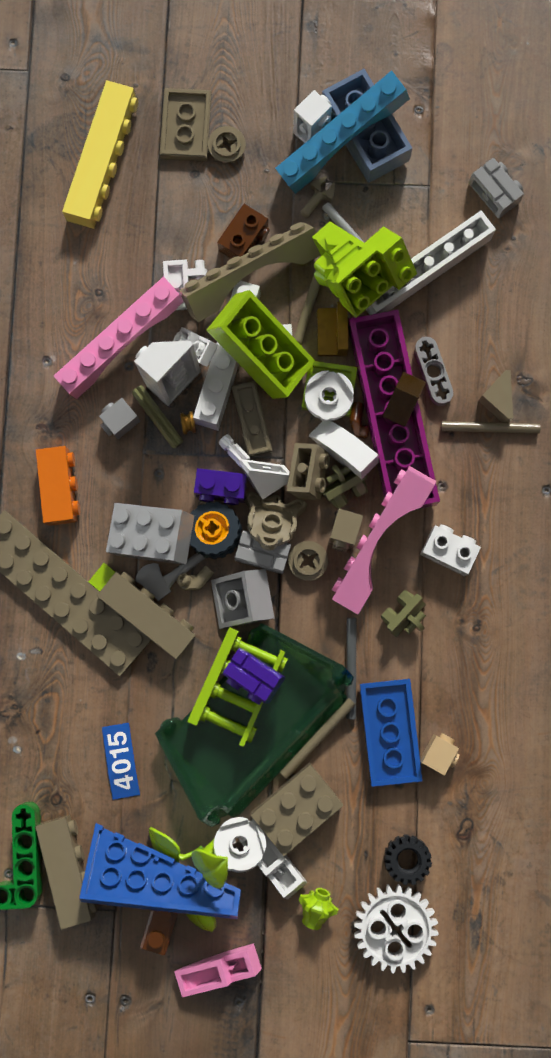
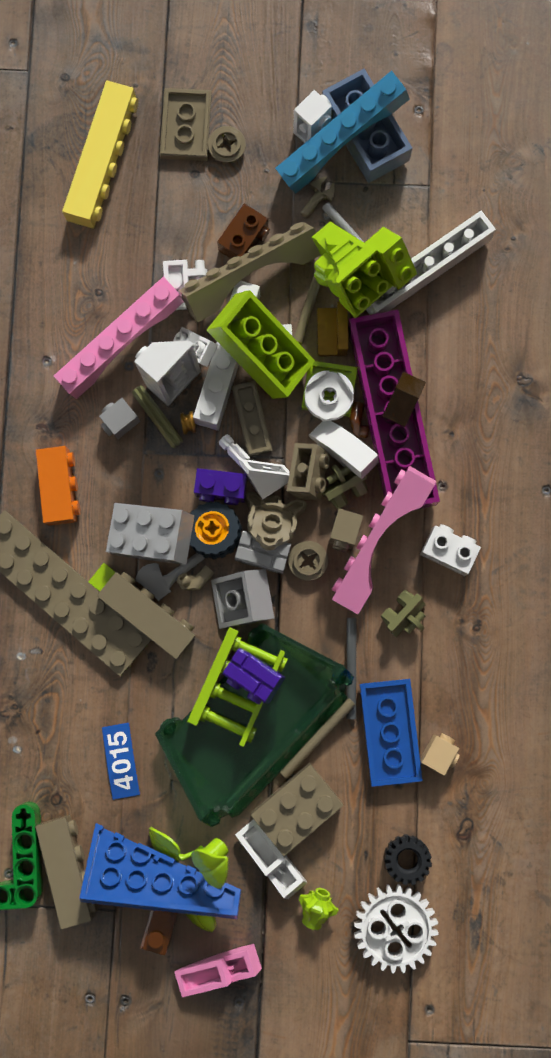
(246, 831): white plate -> none
(434, 352): light grey beam -> none
(490, 427): dark tan bar -> none
(496, 187): light grey brick -> none
(499, 398): dark tan slope -> none

